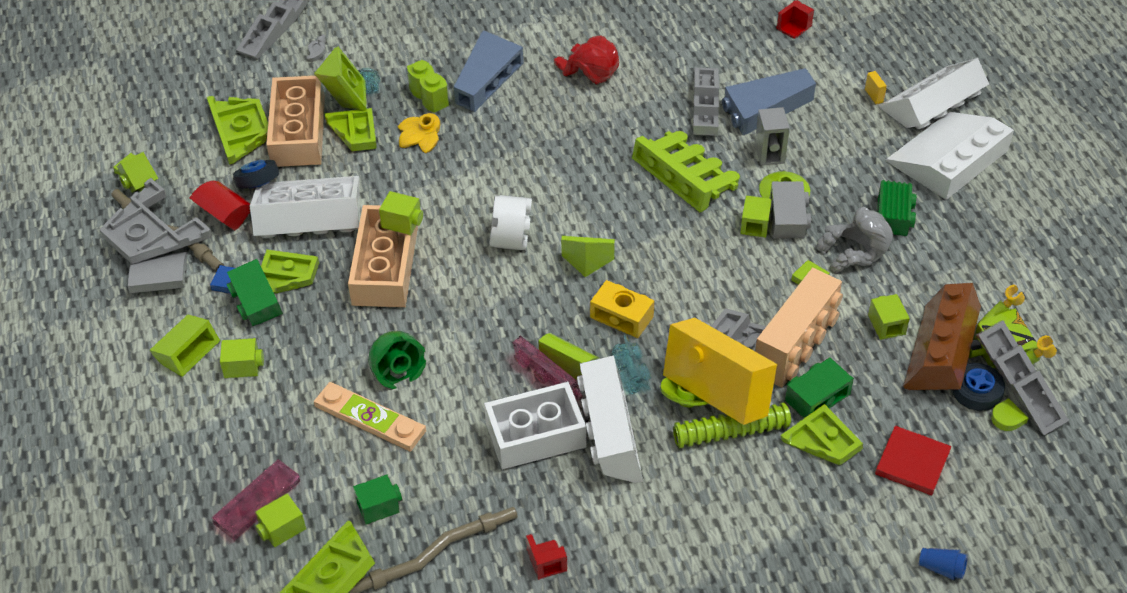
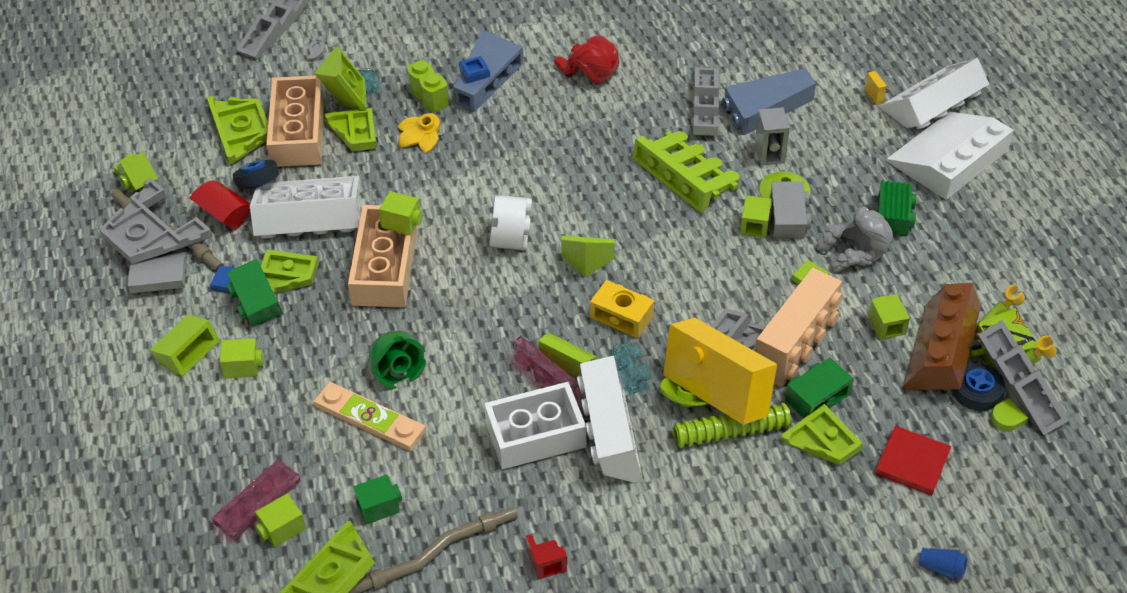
(474, 69): none -> blue tile
(795, 19): red panel -> none

